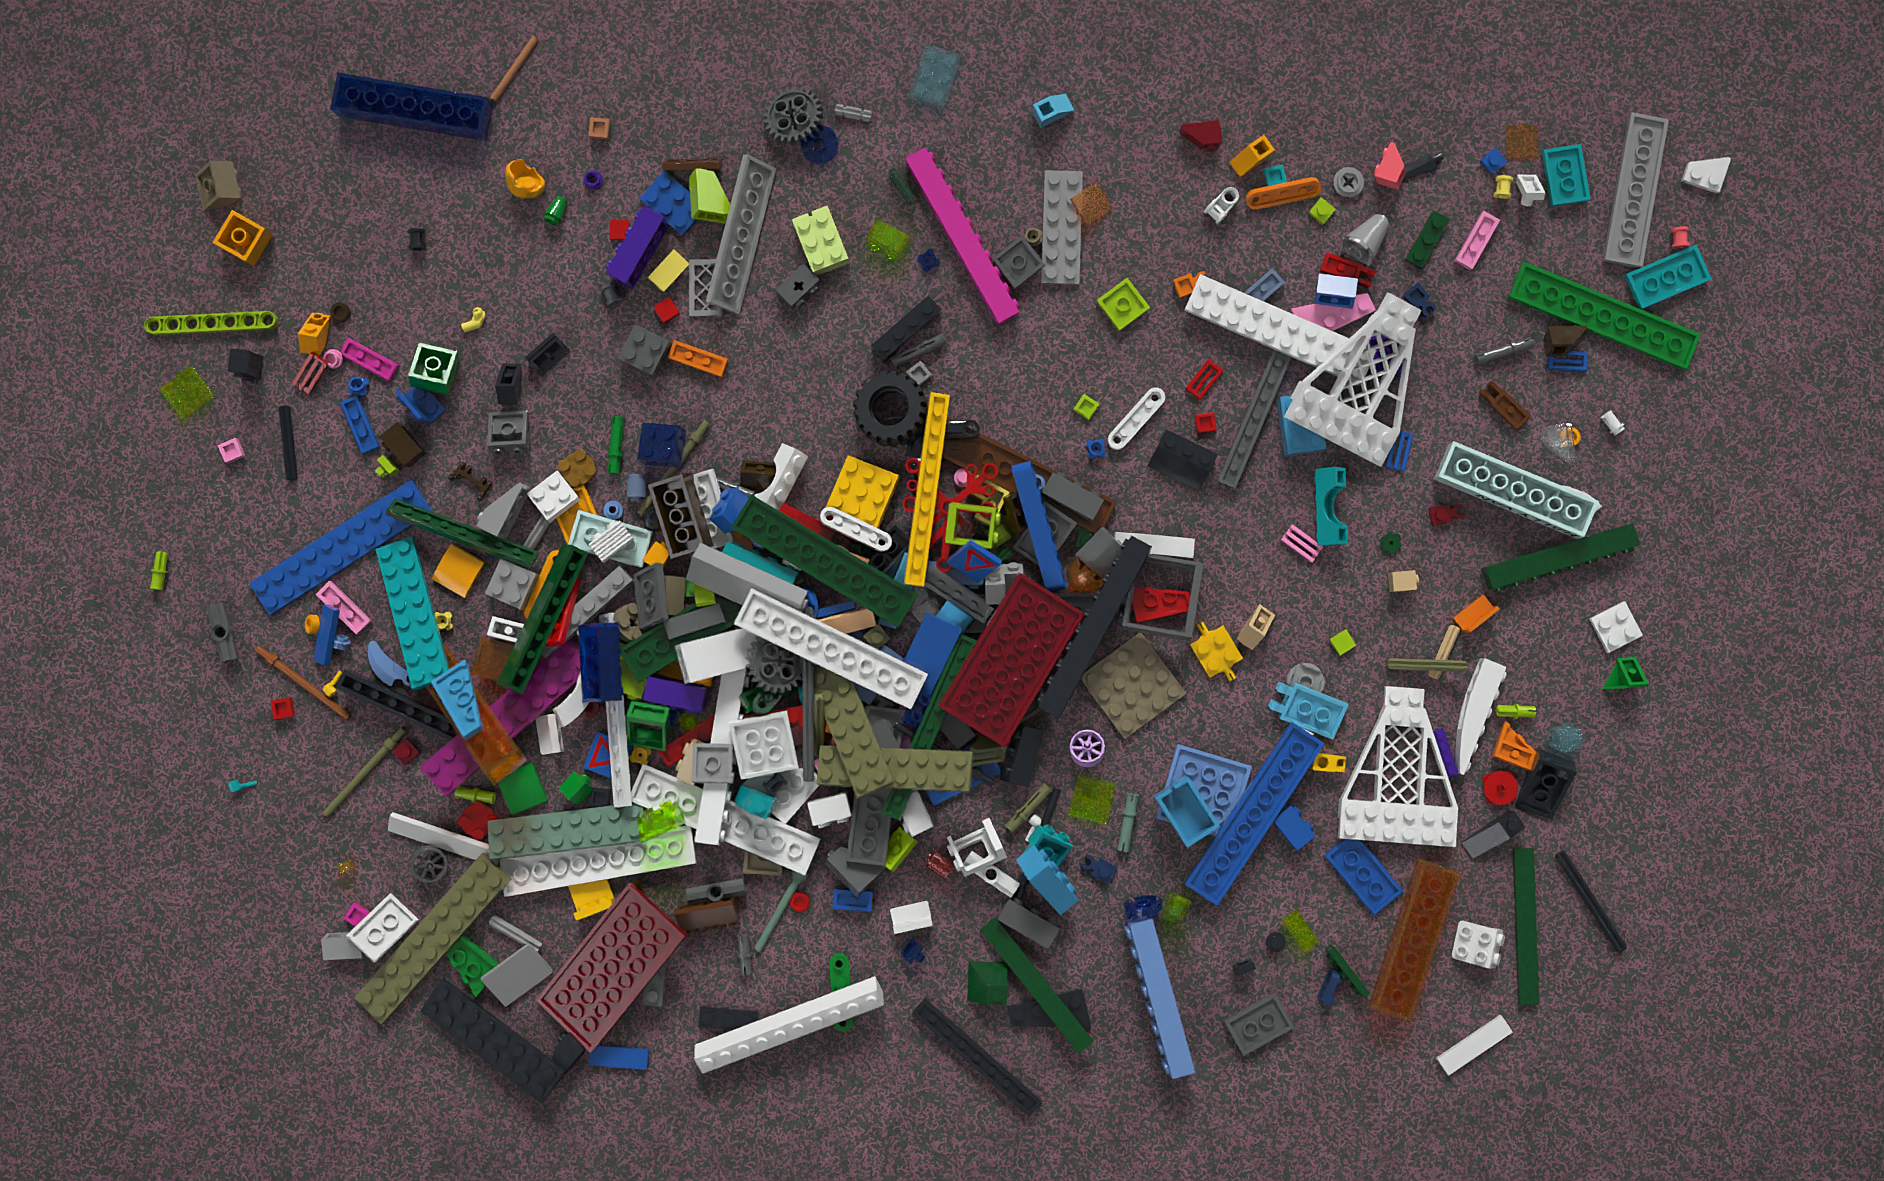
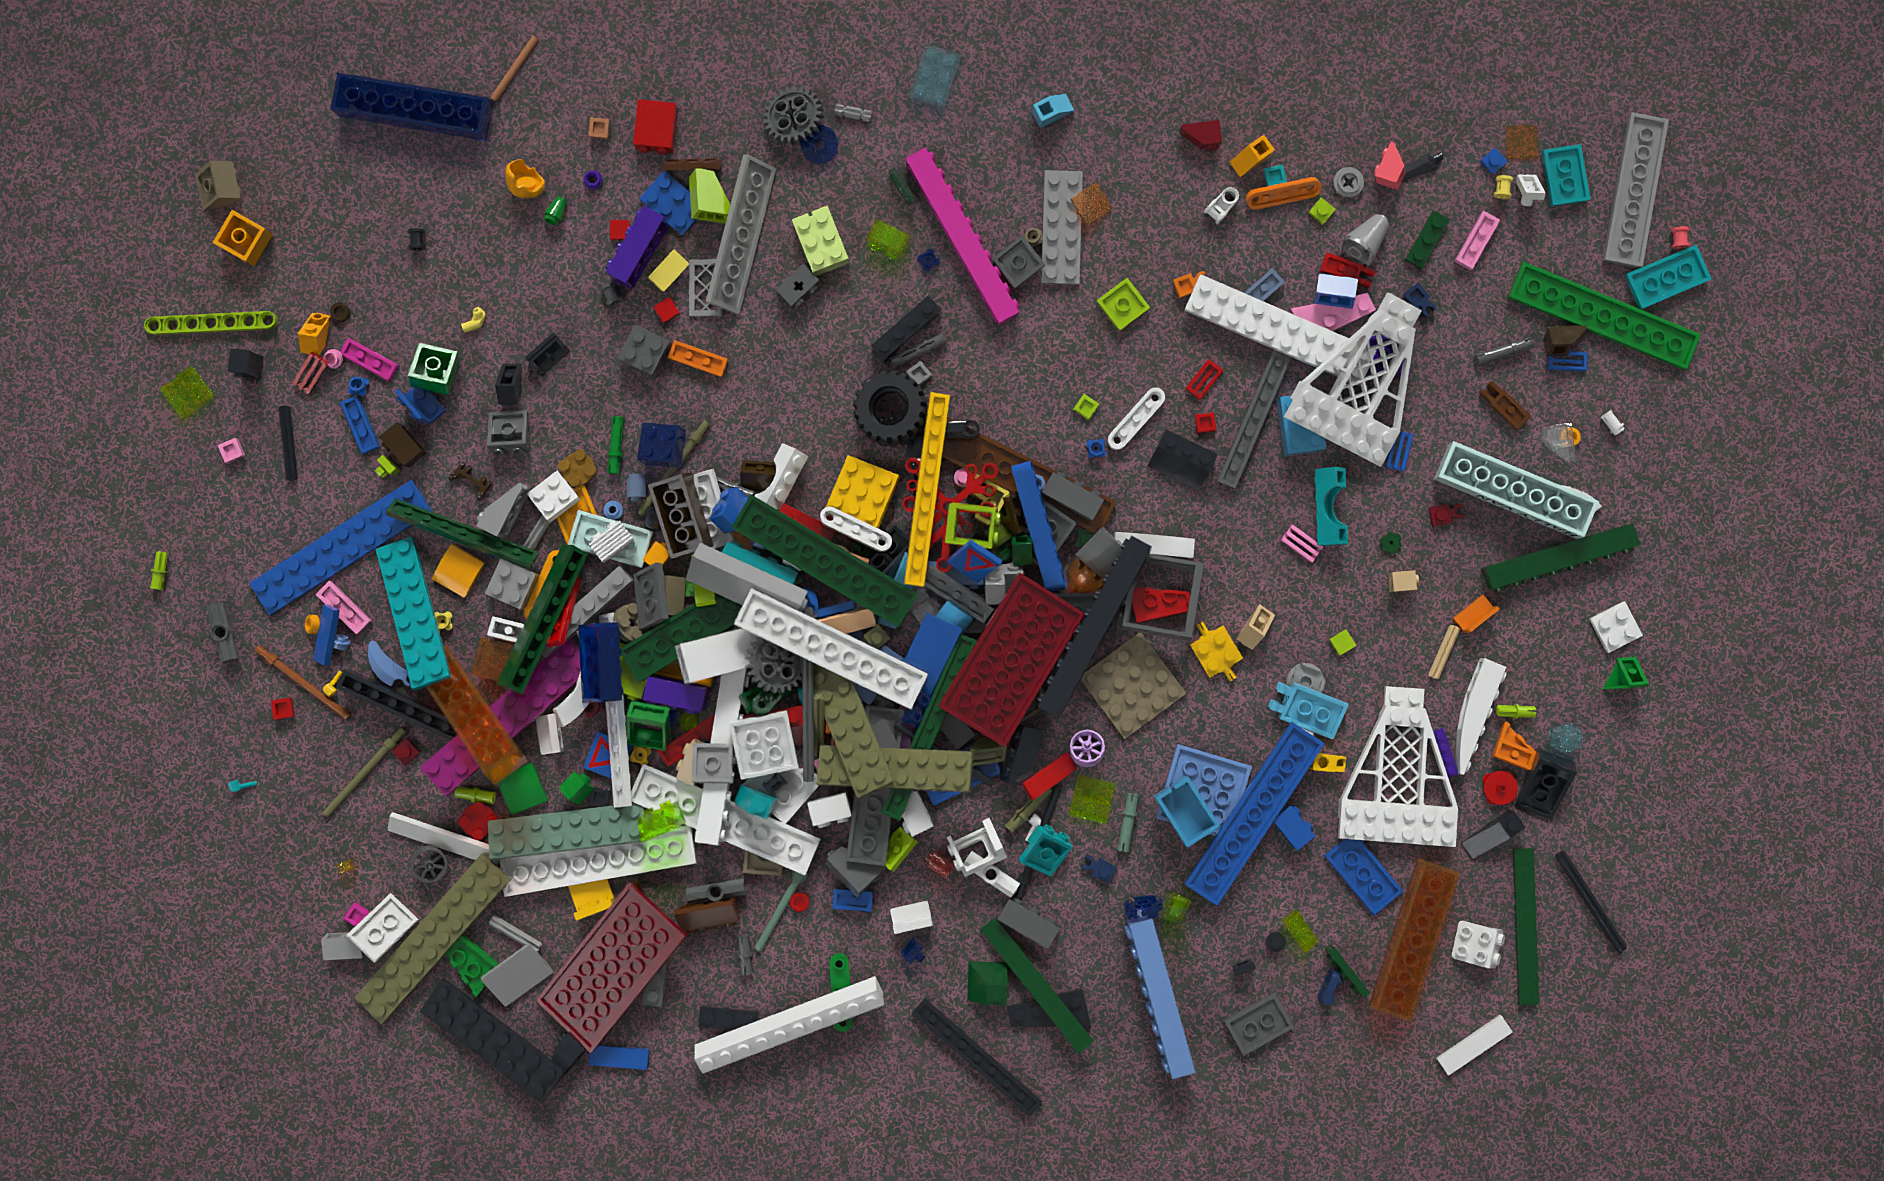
(459, 698): dark azure wing -> none
(655, 126): none -> red brick
(694, 621): dark grey tile -> none
(1022, 549): none -> dark green brick
(1048, 879): dark azure brick -> none
(1049, 776): none -> red tile
(1424, 664): olive axle -> none
(1707, 173): white wing -> none

